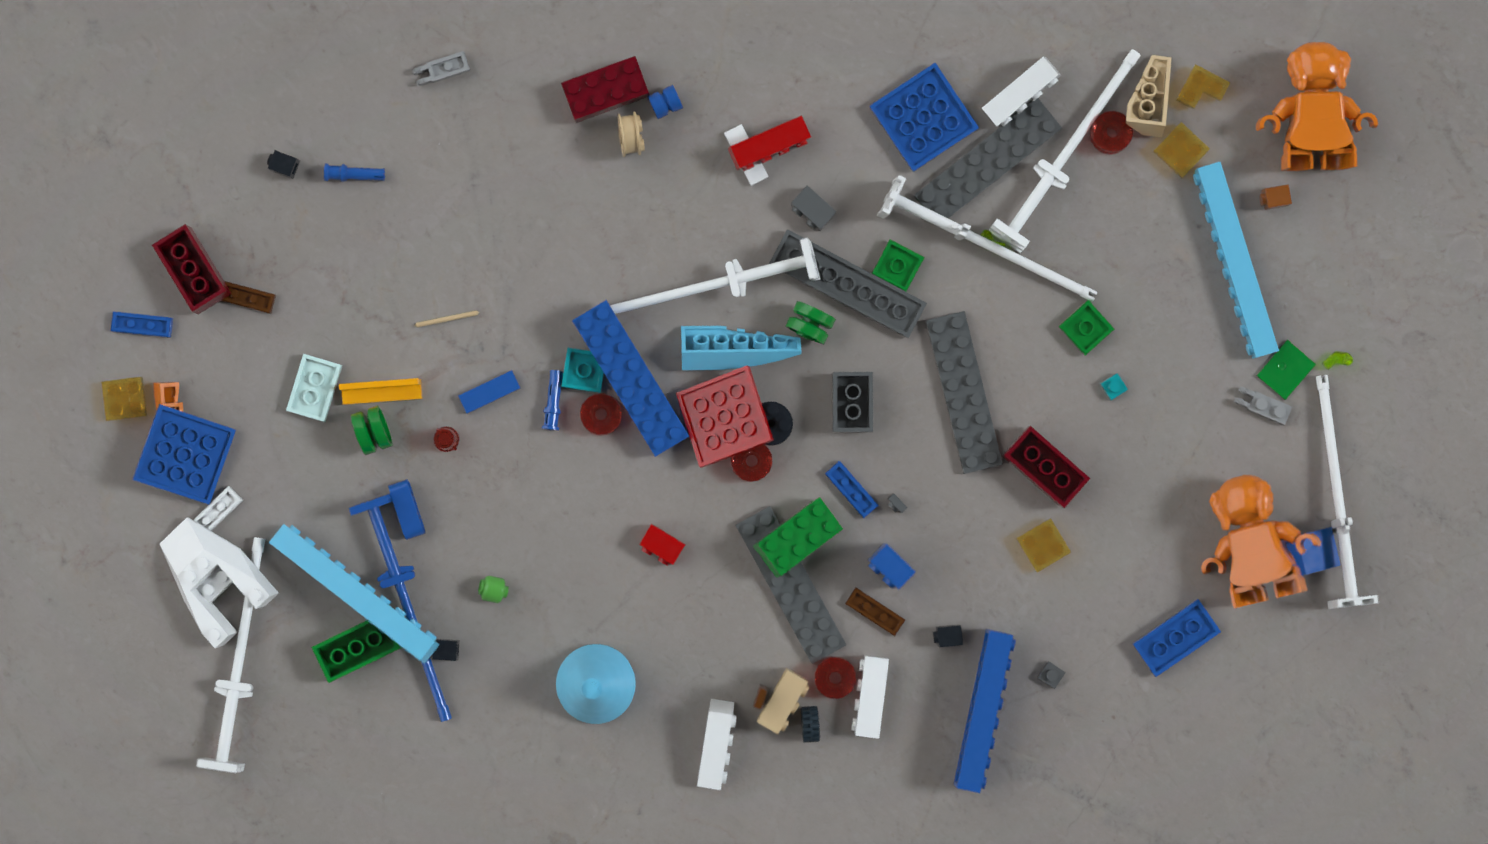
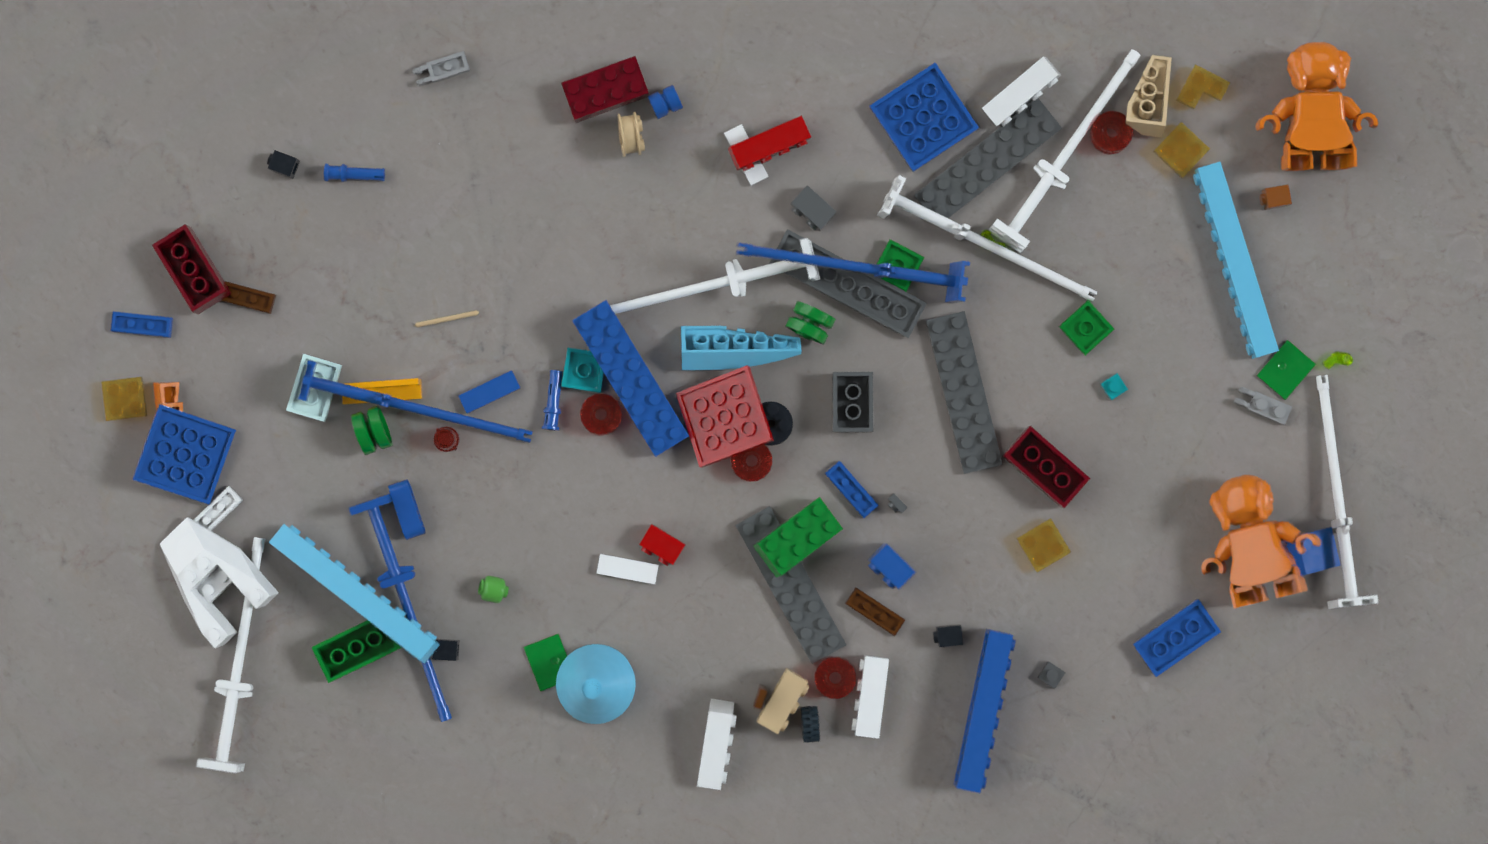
(385, 400): none -> blue piece
(545, 660): none -> green piece
(627, 569): none -> white tile
(953, 281): none -> blue piece

